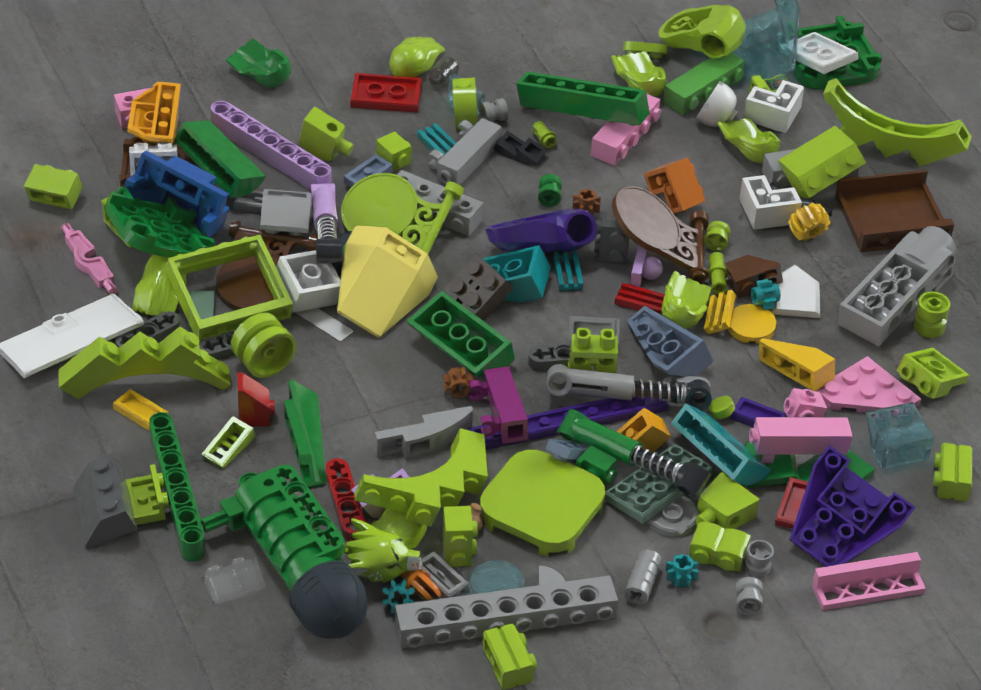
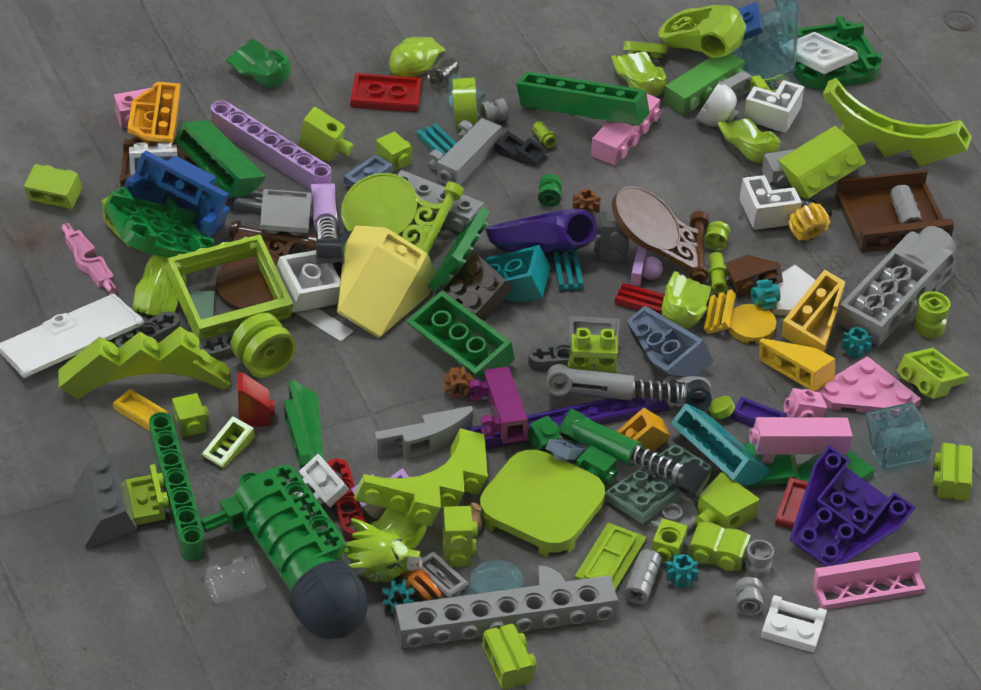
(190, 415): none -> lime brick
(323, 480): none -> white plate
(460, 250): none -> green plate
(544, 430): none -> green brick
(612, 554): none -> lime piece
(669, 539): none -> lime brick
(677, 183): orange brick -> none
(739, 83): none -> light grey beam
(752, 18): none -> blue plate
(792, 630): none -> white plate
(815, 313): none -> yellow wedge
(856, 342): none -> teal gear
(905, 205): none -> light grey axle

